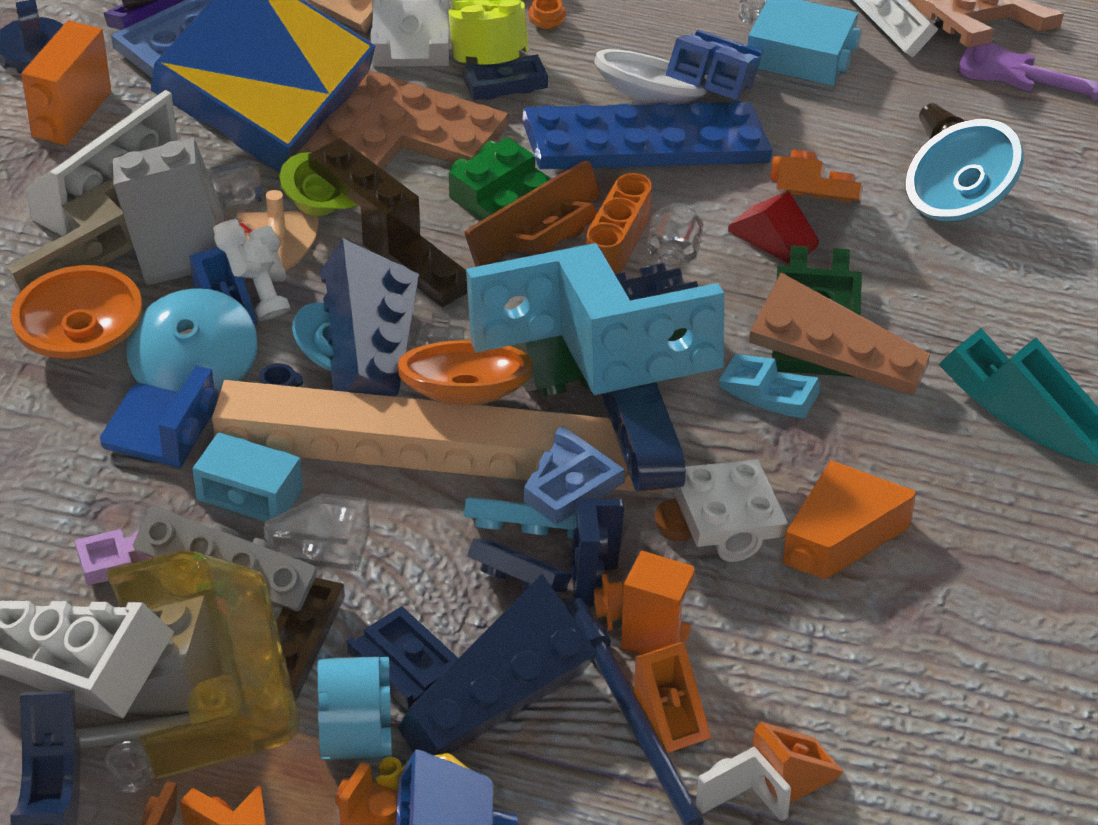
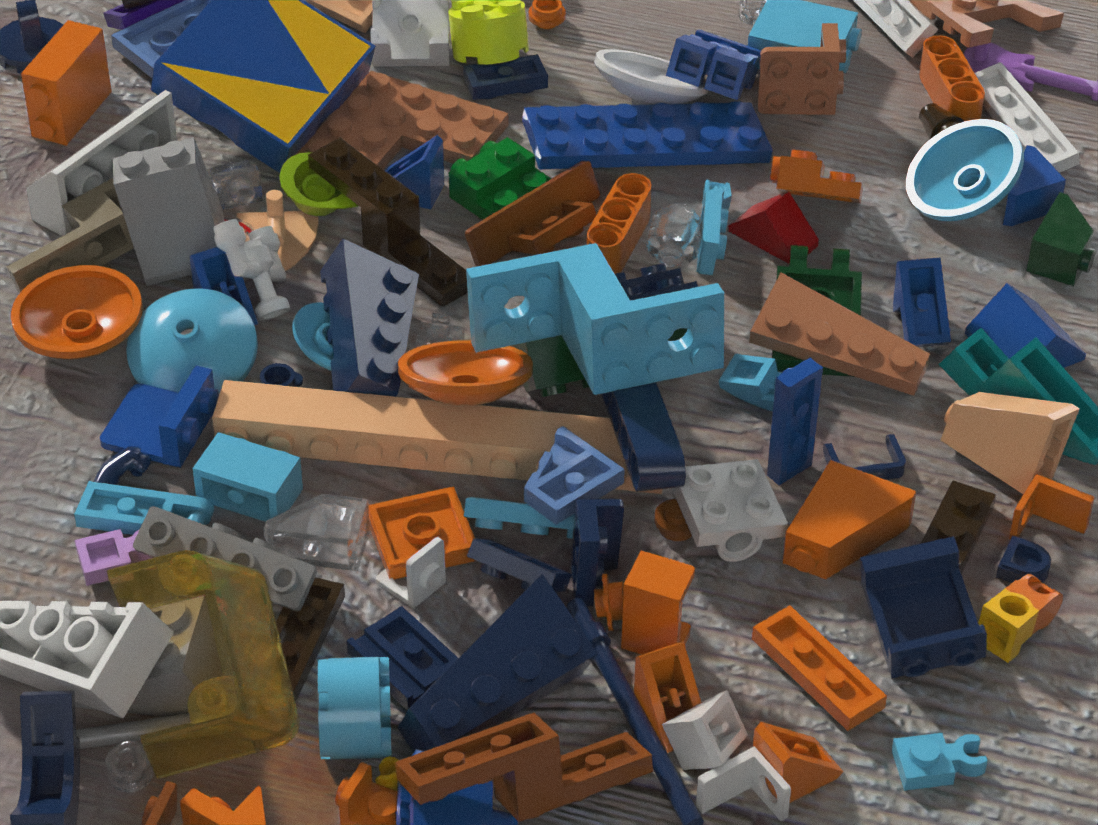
(125, 508): none -> medium azure plate
(128, 459): none -> dark blue arm
(411, 522): none -> orange tile
(422, 171): none -> blue slope
(424, 575): none -> white bracket
(524, 767): none -> dark orange bracket
(706, 733): none -> white slope
(715, 218): none -> medium azure hinge
(794, 420): none -> blue plate
(802, 77): none -> nougat bracket
(819, 667): none -> orange plate
(884, 471): none -> dark blue piece
(922, 302): none -> blue slope
(922, 608): none -> dark blue panel
(930, 762): none -> medium azure plate
(950, 78): none -> orange beam
(962, 516): none -> dark brown plate
(1010, 435): none -> light nougat slope
(1014, 107): none -> white plate
(1016, 319): none -> blue slope
(1018, 614): none -> yellow leg
(1023, 558): none -> dark blue tile
(1034, 189): none -> blue slope
(1052, 502): none -> orange bracket
(1062, 243): none -> dark green slope

